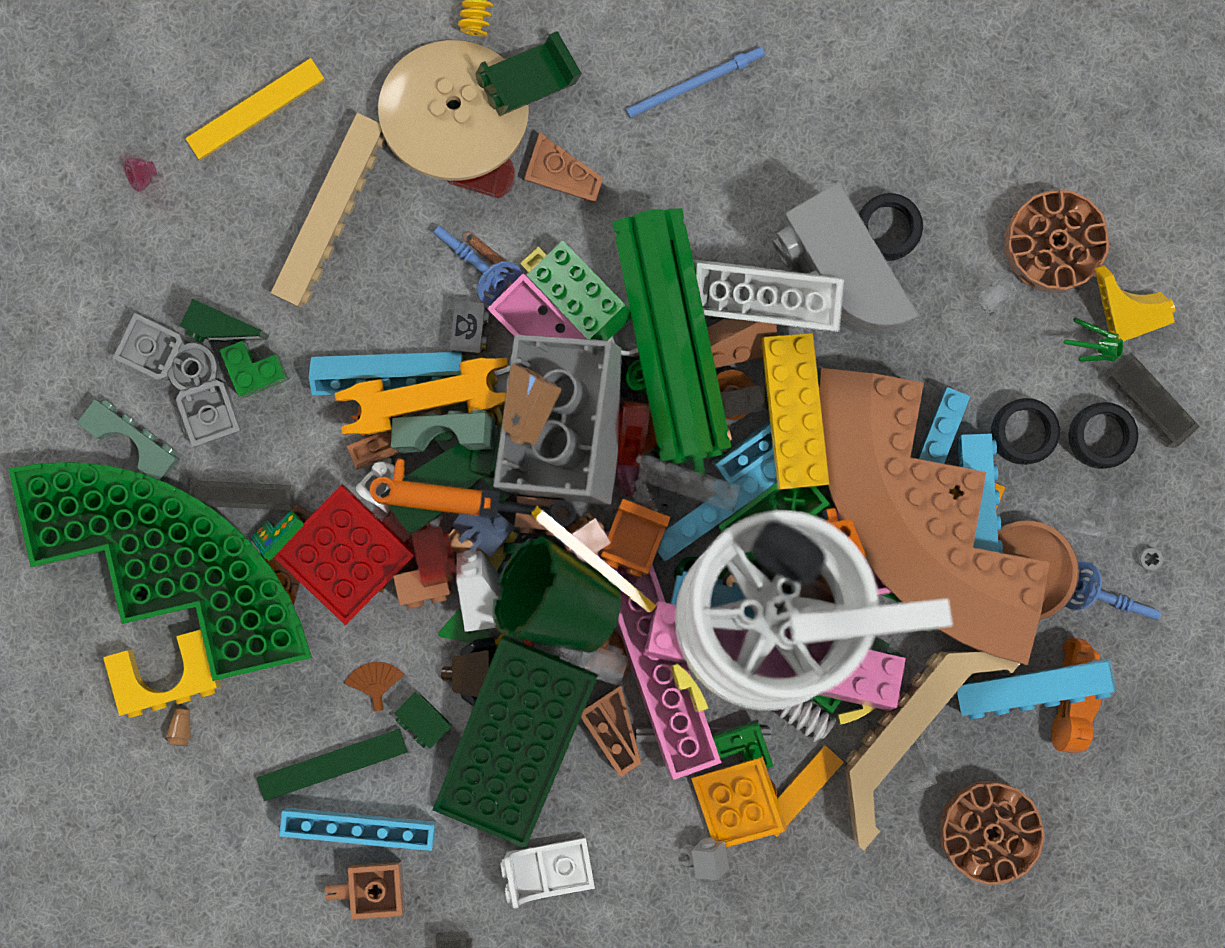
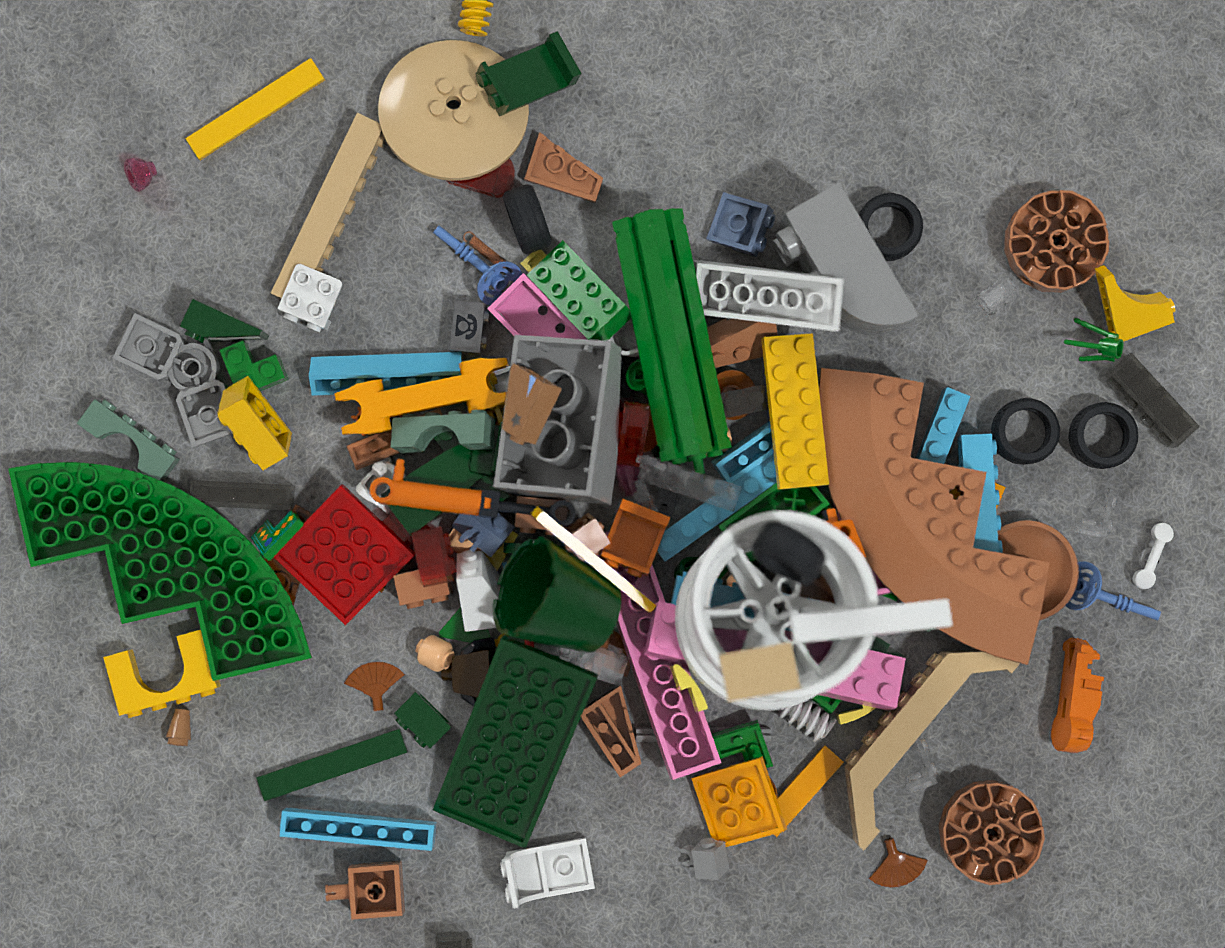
(254, 423): none -> yellow brick
(310, 297): none -> white bracket
(434, 653): none -> light nougat head
(527, 219): none -> black tyre
(739, 61): medium blue bar -> none
(741, 224): none -> sand blue plate
(759, 671): none -> tan sticker
(897, 867): none -> dark orange hand
(1037, 687): medium azure brick -> none
(1145, 577): none -> white bar

